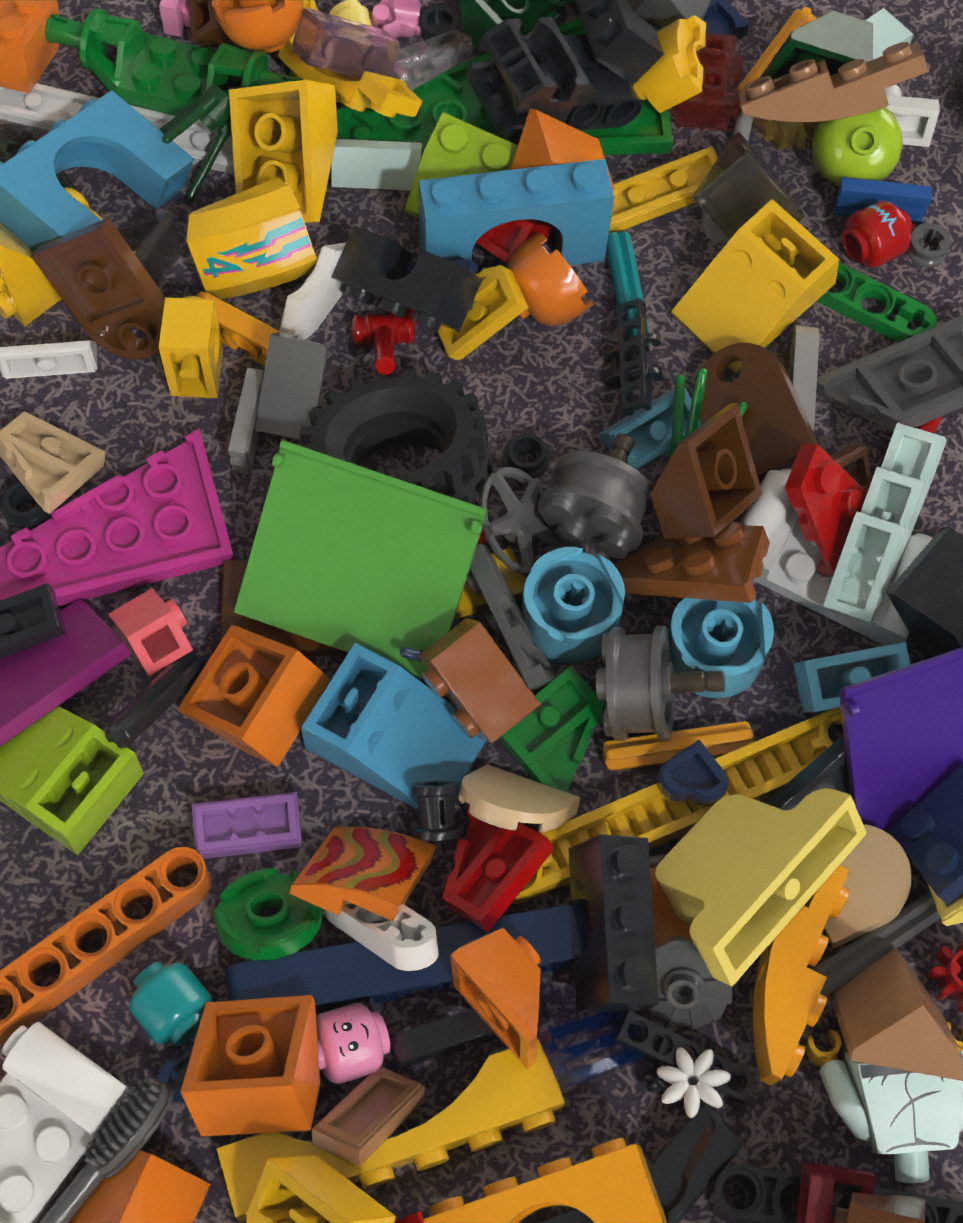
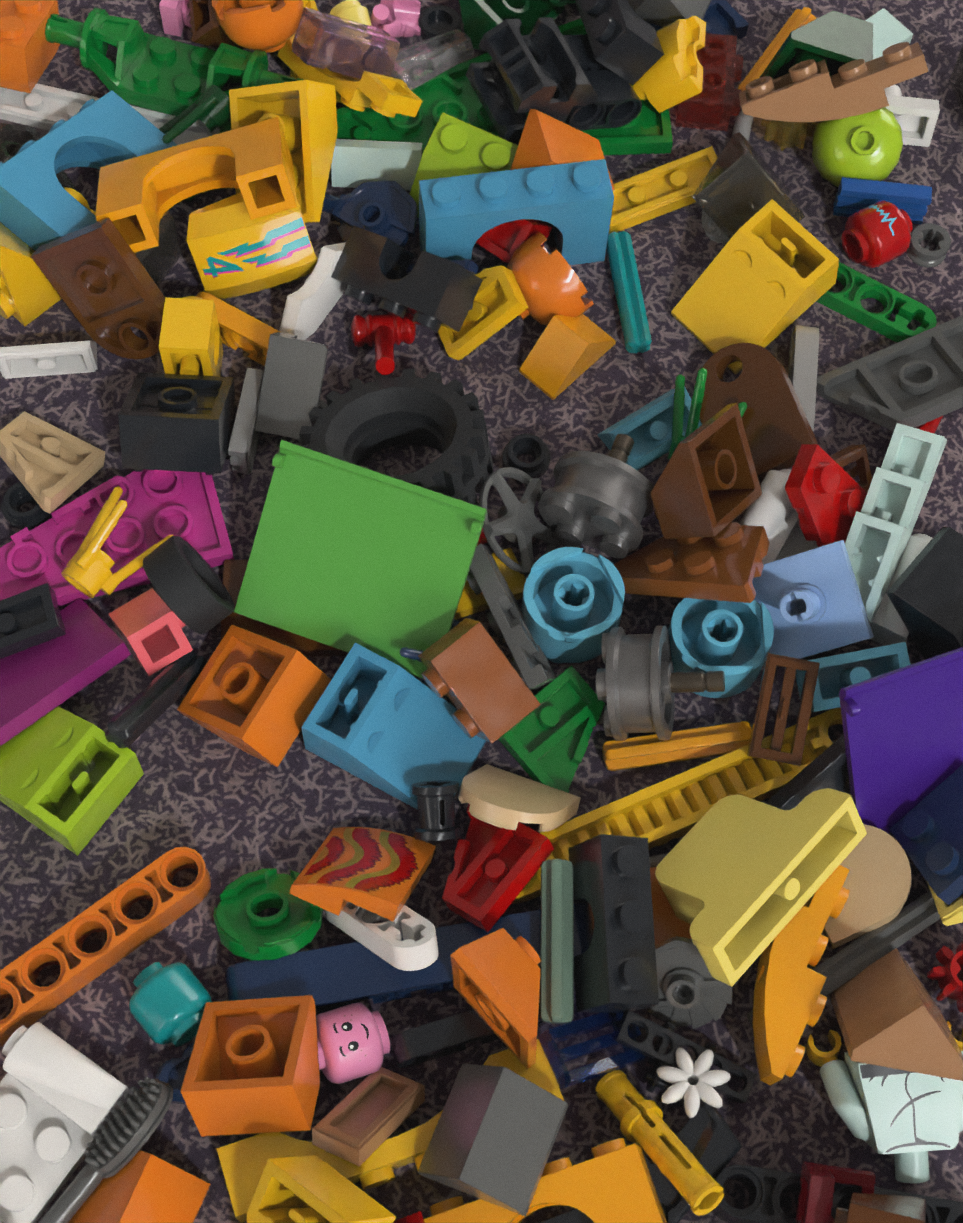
(90, 565): none -> yellow plant
(177, 423): none -> black container
(188, 585): none -> black tyre
(246, 158): none -> light orange arch
(247, 825): medium lavender plate -> none
(375, 207): none -> dark blue piece
(494, 1136): none -> dark grey slope
(557, 942): none -> sand green axle
(564, 353): none -> light orange slope
(627, 351): black piece -> none
(643, 1123): none -> yellow pin
(693, 776): dark blue tile -> none
(804, 711): none -> reddish brown tile
(813, 602): none -> light blue tile

